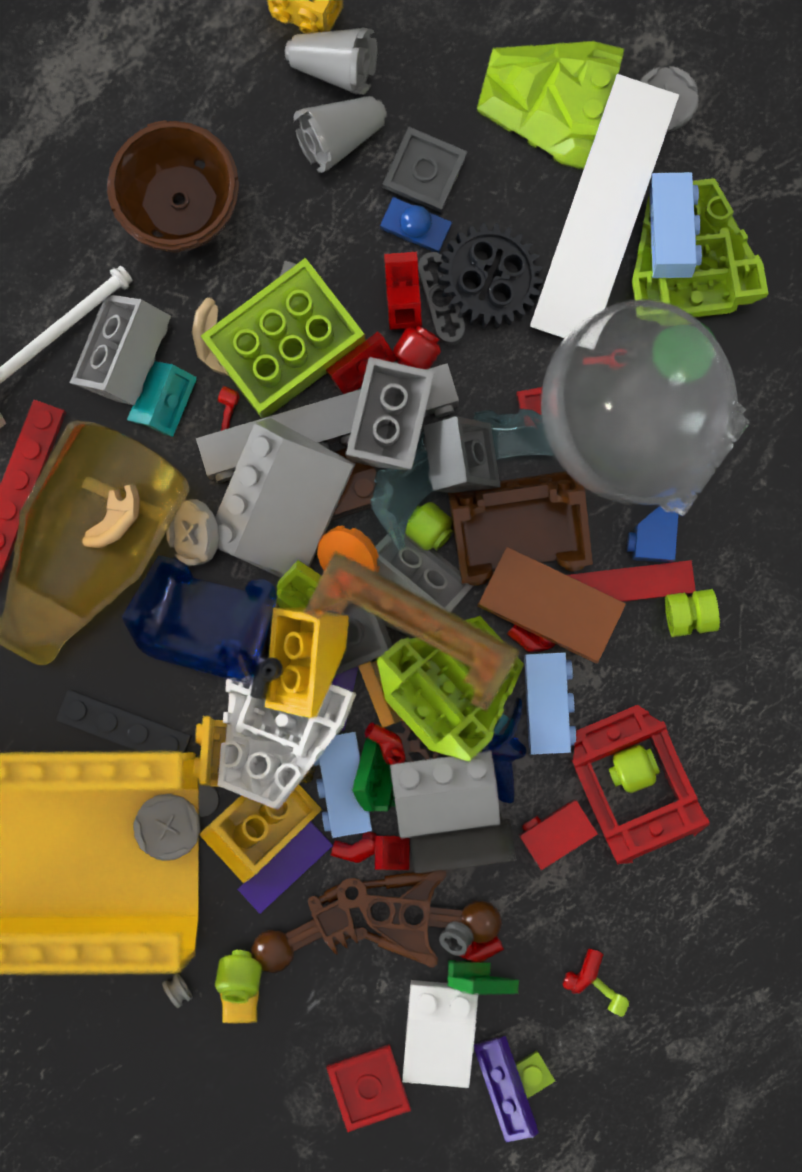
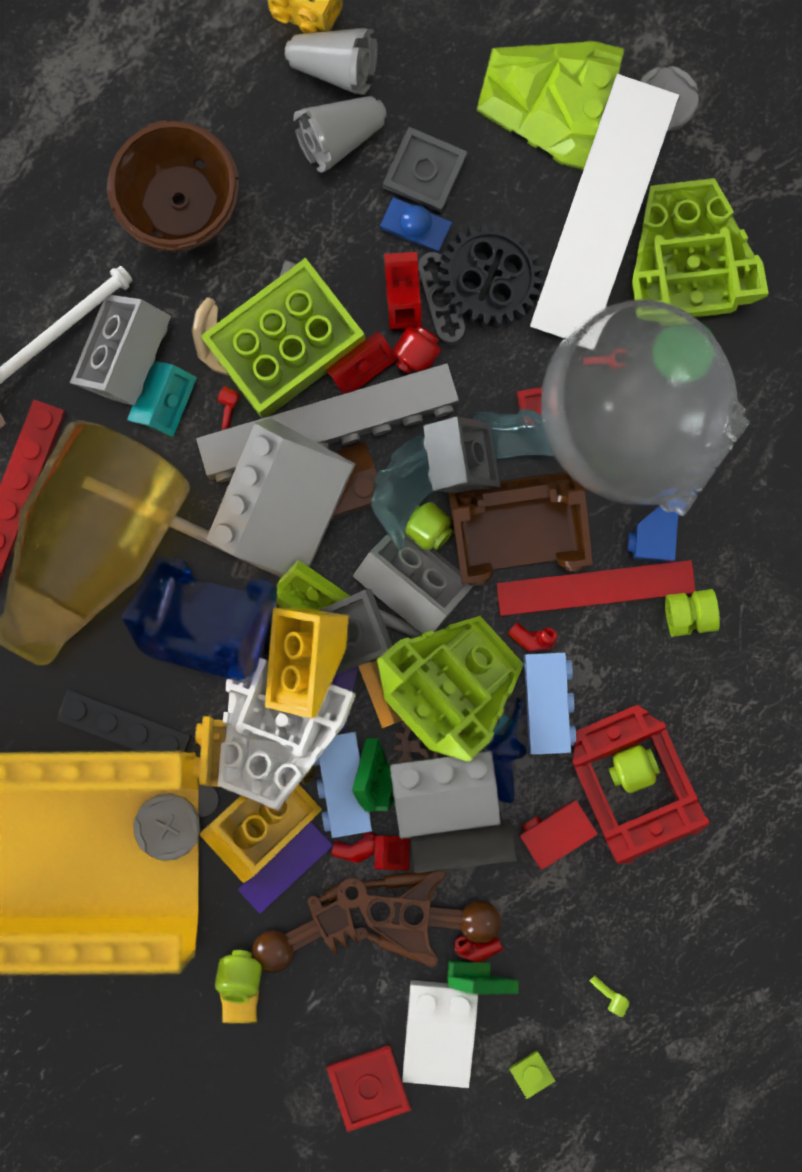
(118, 519): tan piece -> none
(177, 990): light grey bush -> none
(193, 533): light grey tile -> none
(264, 674): black arm -> none
(350, 544): orange tile -> none
(350, 581): clear orange windscreen -> none
(389, 415): light grey slope -> none
(389, 743): red arm -> none
(456, 938): dark grey bush -> none
(505, 1089): dark purple tile -> none
(551, 605): dark orange tile -> none
(587, 975): red arm -> none
(674, 225): light blue brick -> none

